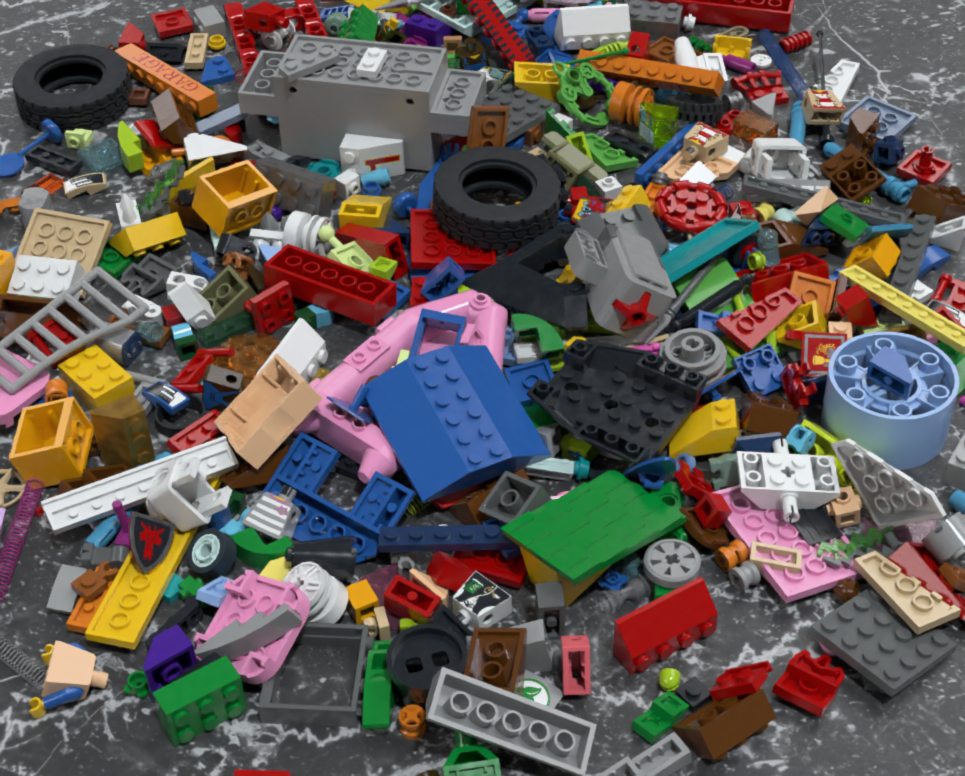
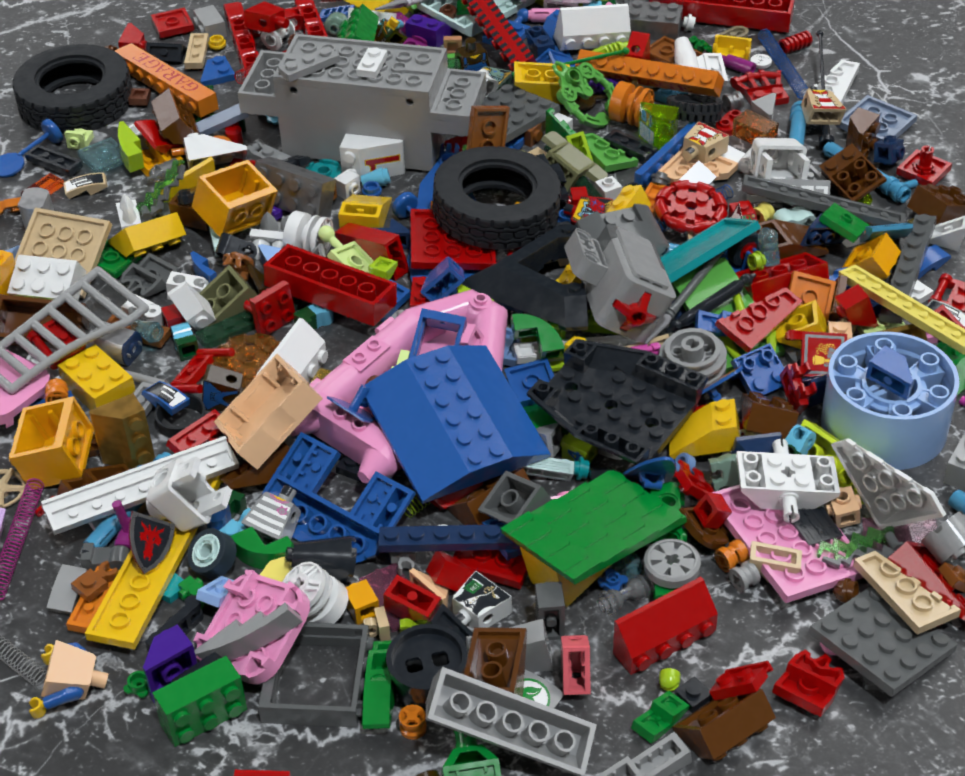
(816, 205): light nougat slope -> none

